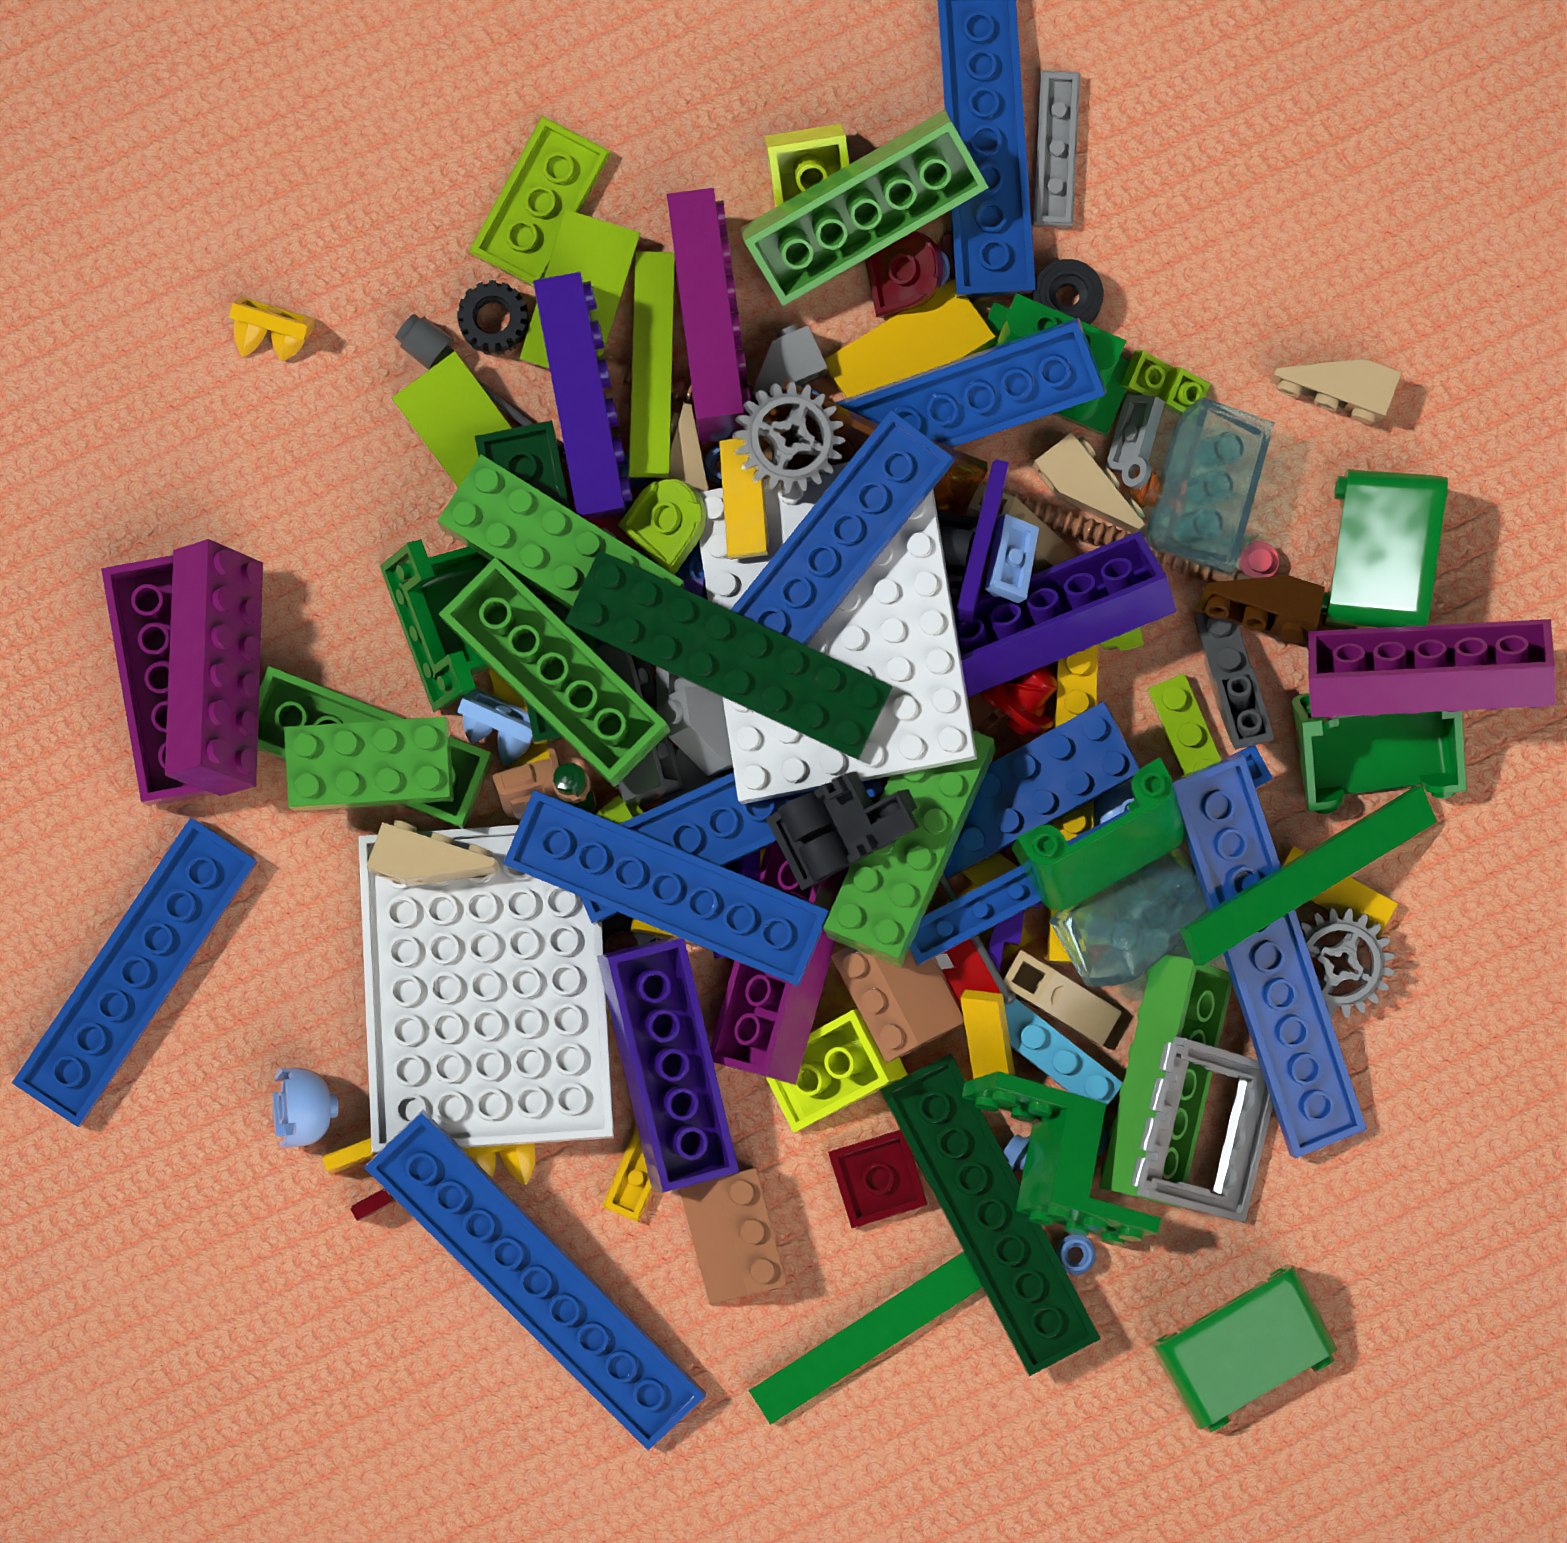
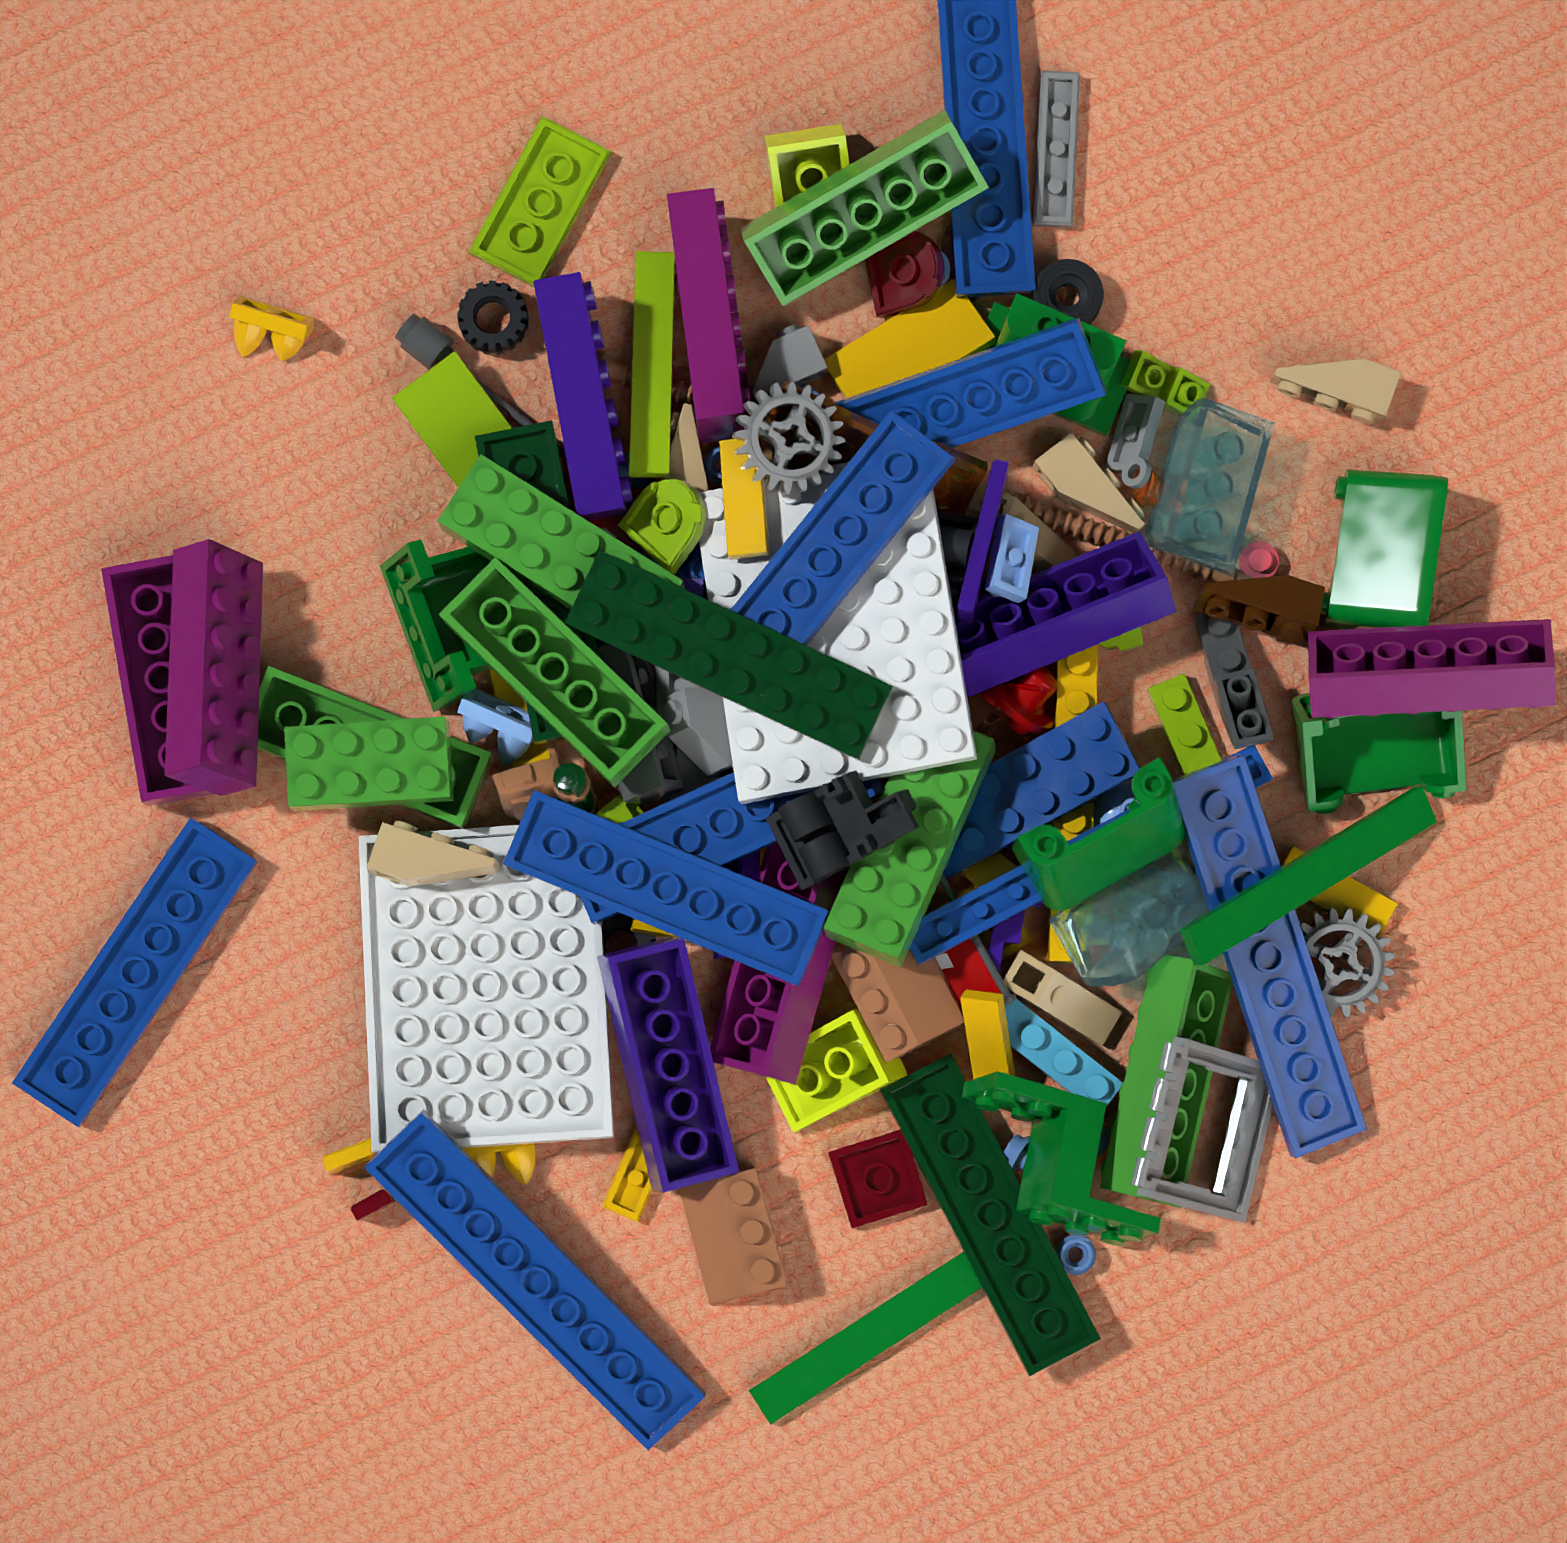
(302, 1107): light blue cylinder -> none
(602, 256): lime tile -> none
(1245, 1348): green windscreen -> none

